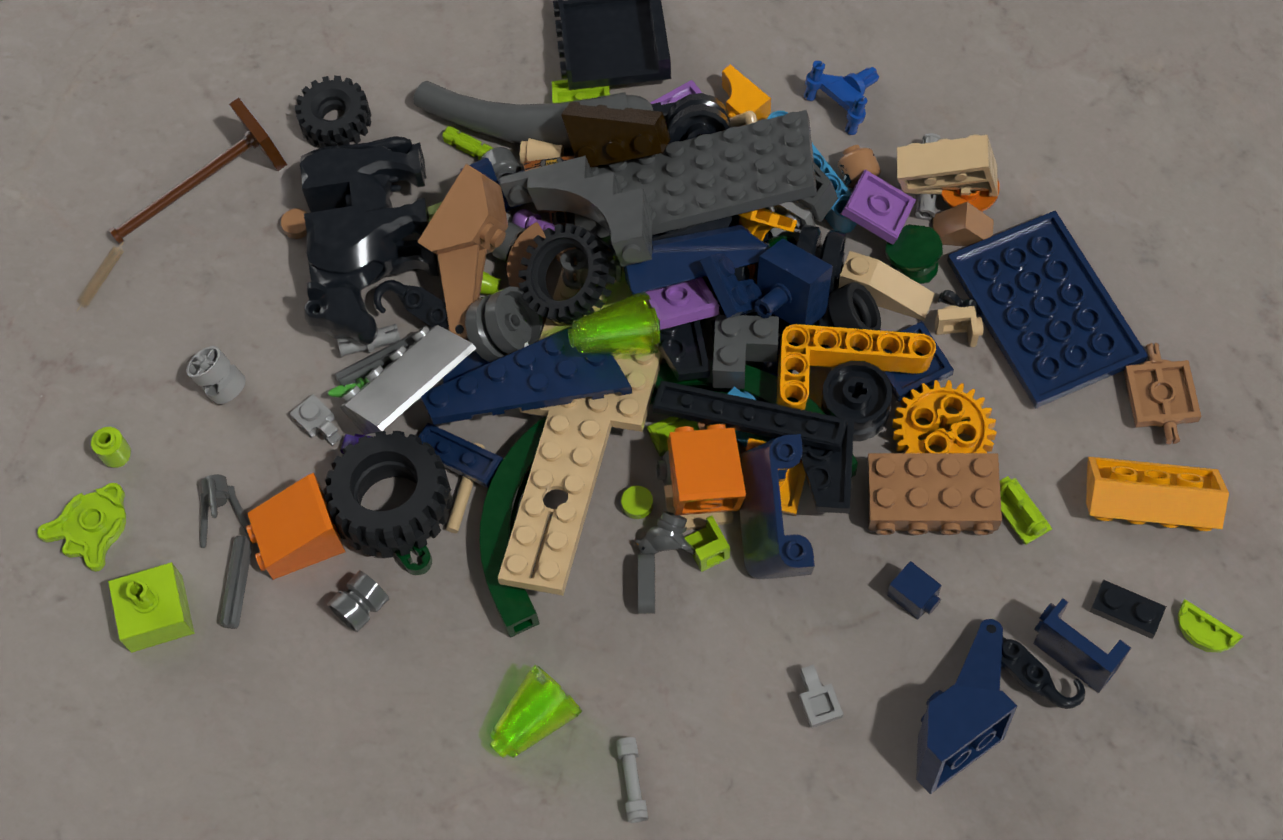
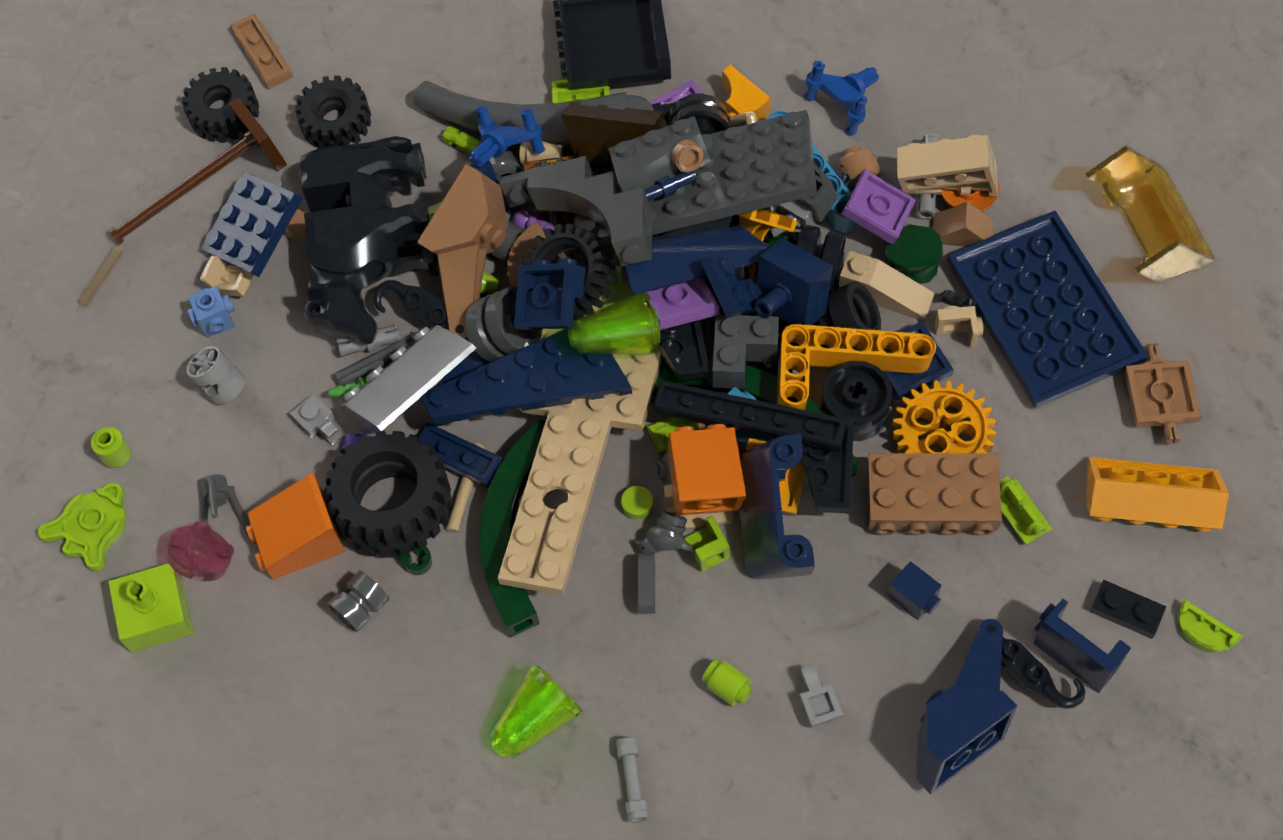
(201, 538): none -> clear pink plate
(211, 311): none -> medium blue brick
(221, 121): none -> black tyre
(228, 278): none -> tan bracket
(236, 582): dark grey axle -> none
(251, 223): none -> plate
(261, 51): none -> medium nougat tile
(497, 138): none -> blue axle
(548, 294): none -> dark blue plate
(648, 157): none -> dark grey wedge
(668, 185): none -> dark blue bar
(687, 156): none -> medium nougat tile
(727, 682): none -> lime brick
(1154, 212): none -> clear yellow windscreen

